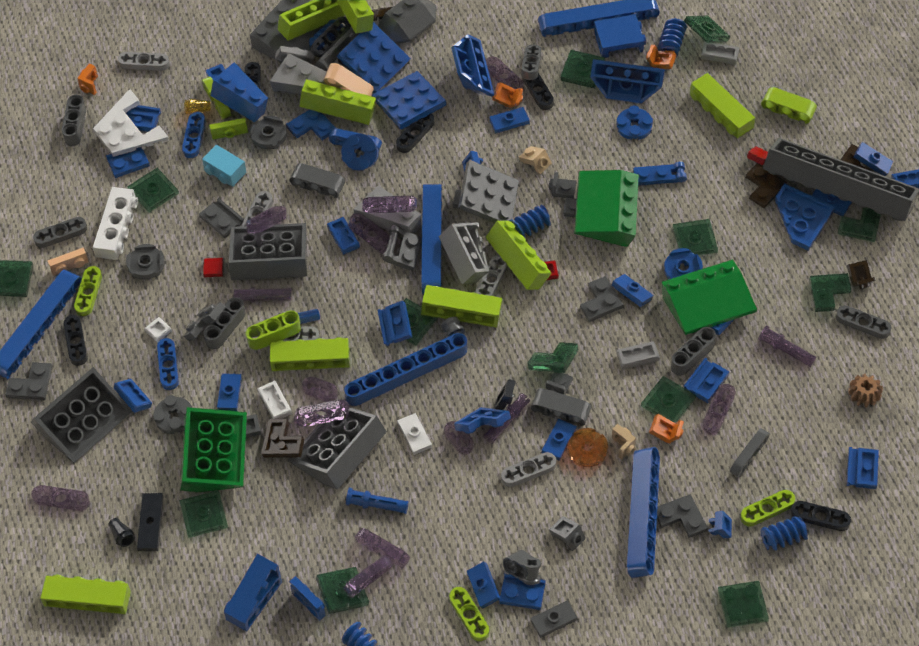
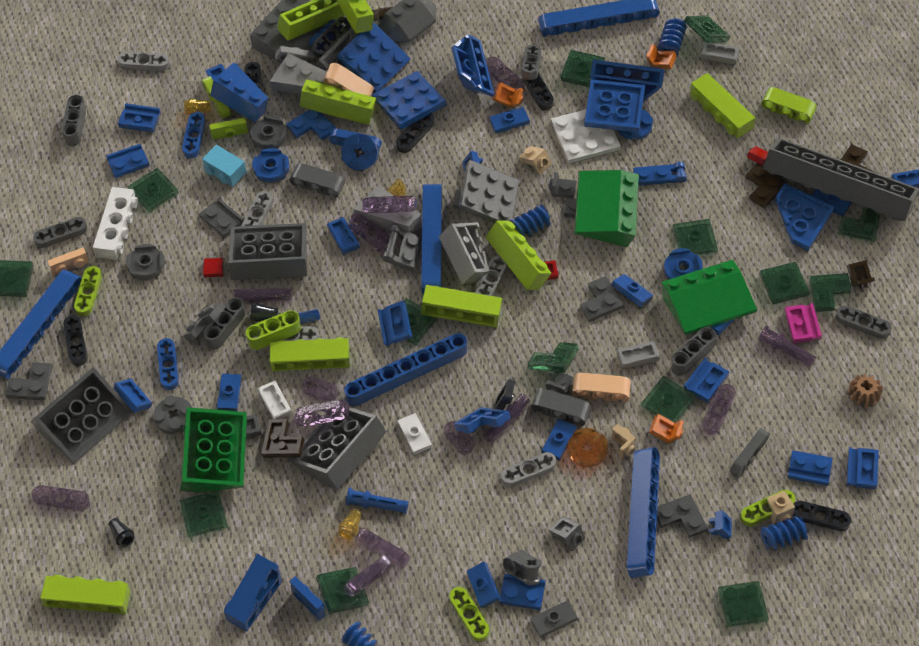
(87, 78): orange bracket -> none
(120, 133): white wing -> none
(150, 512): black tile -> none
(158, 329): white tile -> none
(261, 312): none -> black cone
(266, 219): clear purple beam -> none
(271, 174): none -> blue plate
(349, 526): none -> clear yellow cone
(397, 188): none -> clear yellow tile
(452, 326): dark grey wheel -> none
(581, 141): none -> white plate
(601, 386): none -> light nougat beam
(614, 106): none -> blue plate
(619, 34): blue panel -> none
(781, 507): none -> tan bracket
(784, 283): none -> clear green plate
(802, 323): none -> dark pink plate
(810, 468): none -> blue plate
(873, 159): plate -> none

